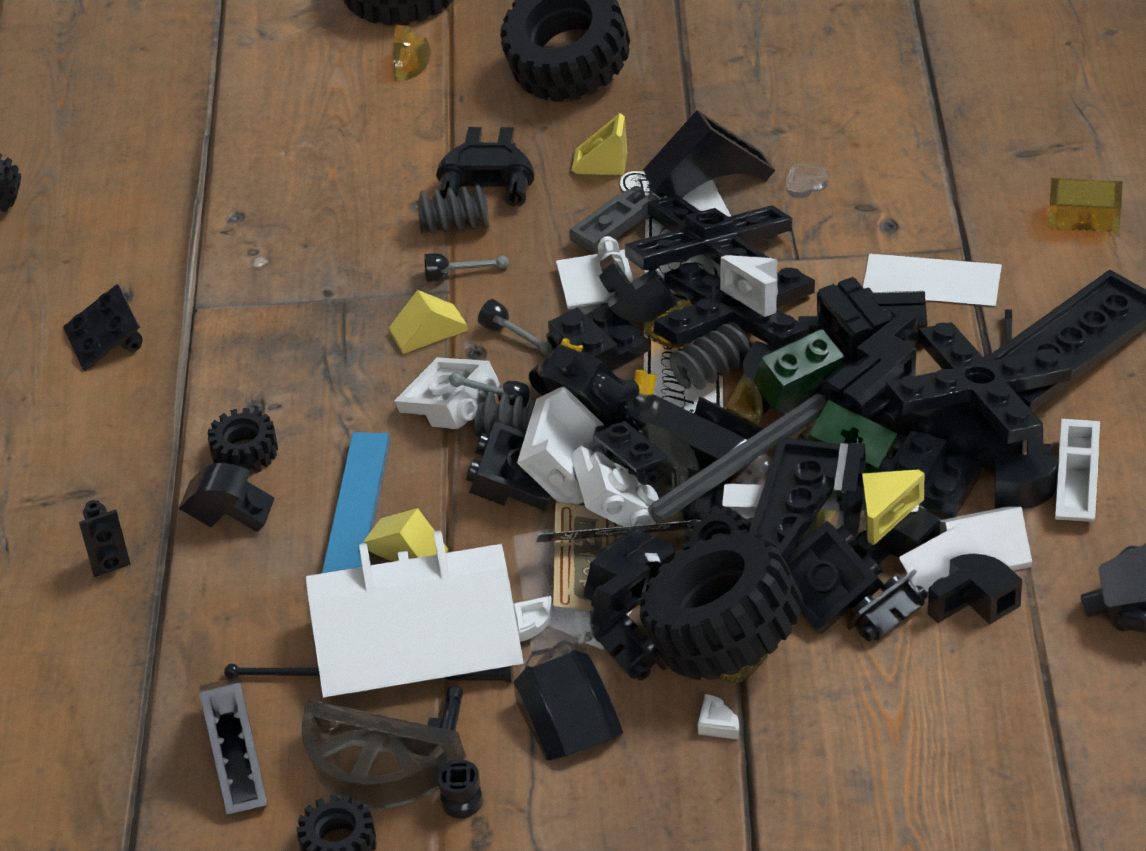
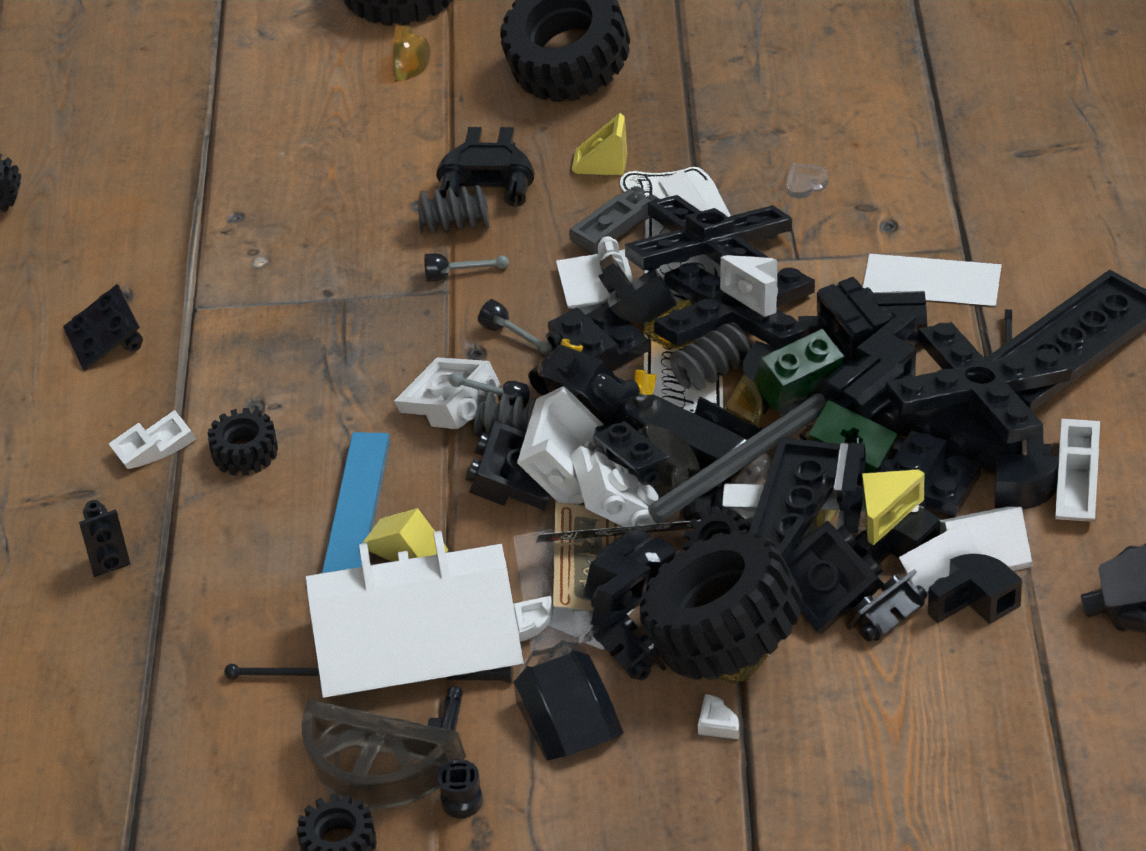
(142, 447): none -> white slope
(223, 490): black brick -> none
(233, 745): black arch -> none
(425, 321): light yellow slope -> none
(701, 153): black arch -> none
(1085, 204): clear yellow brick -> none

